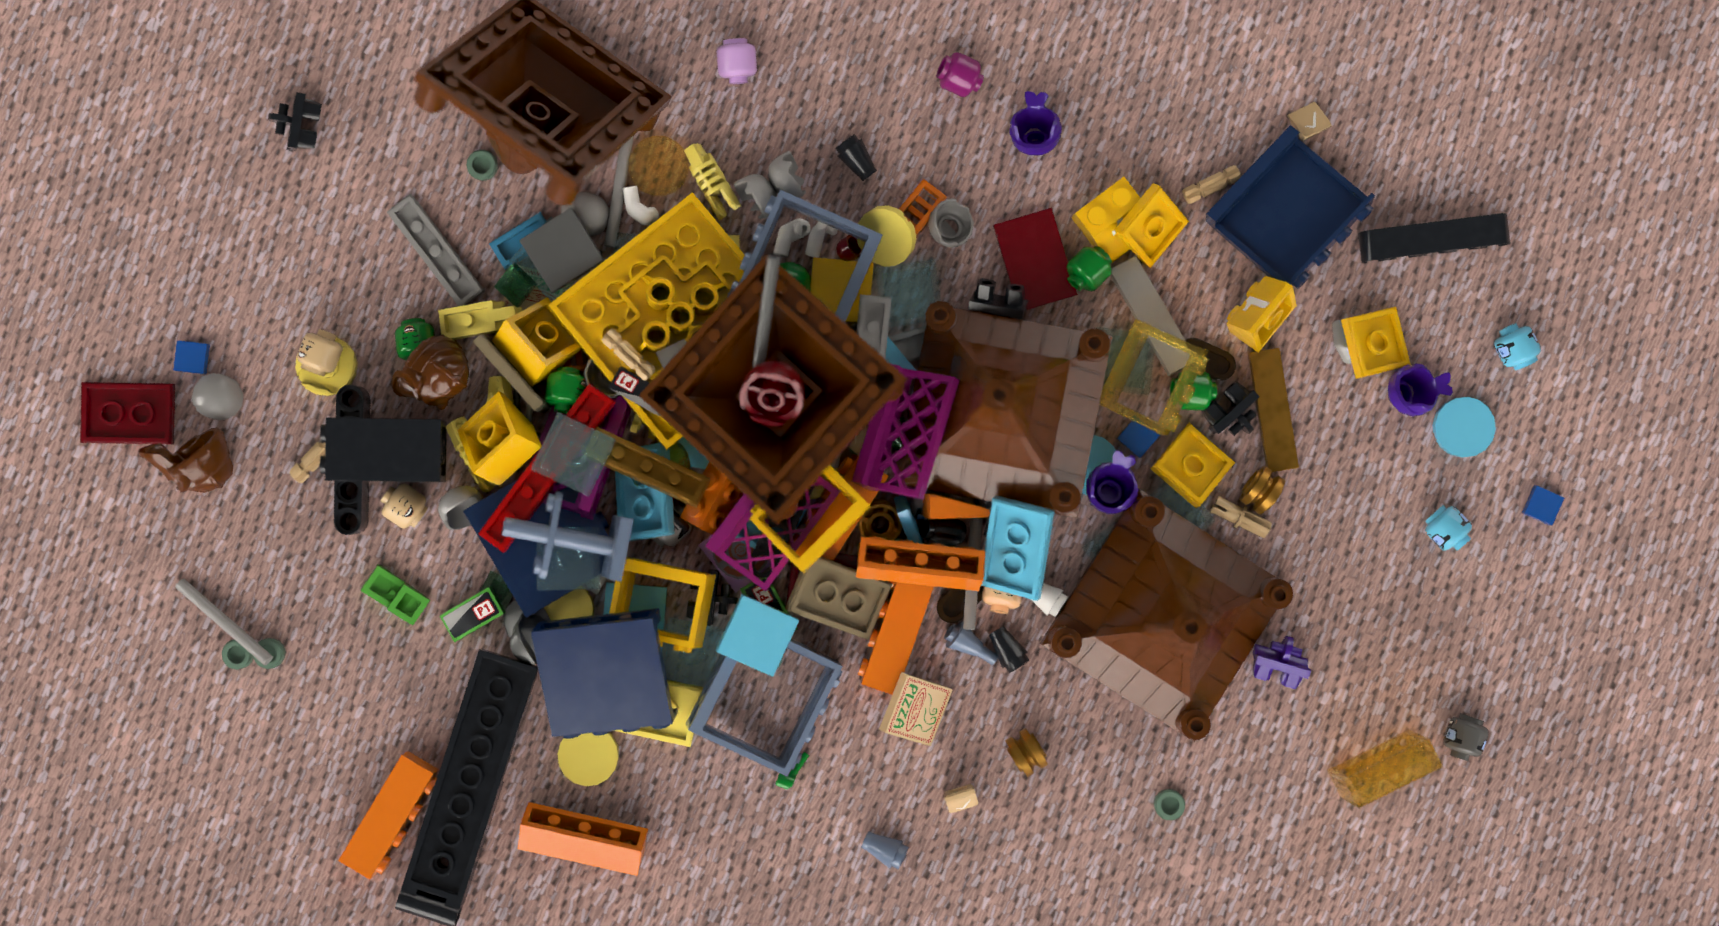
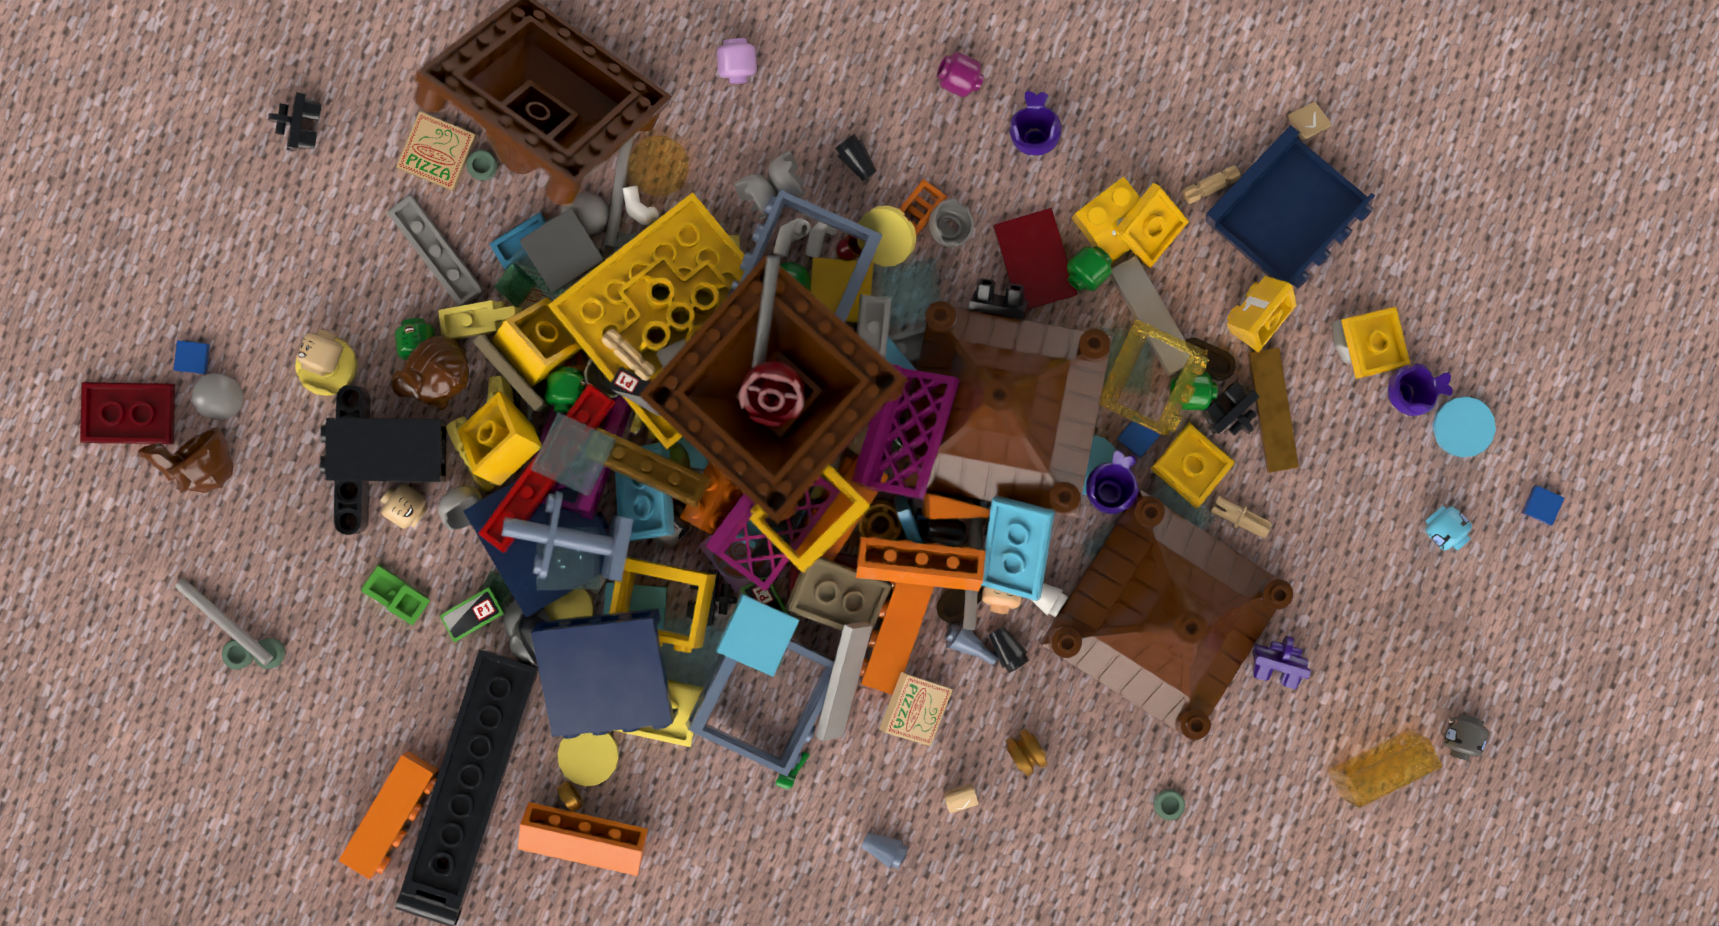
(309, 463): tan axle -> none
(436, 151): none -> tan tile
(570, 796): none -> pearl gold tile
(711, 180): light yellow hinge -> none
(843, 680): none -> light grey tile
(1262, 490): pearl gold wheel -> none
(1434, 237): black beam -> none
(1517, 346): medium azure head -> none

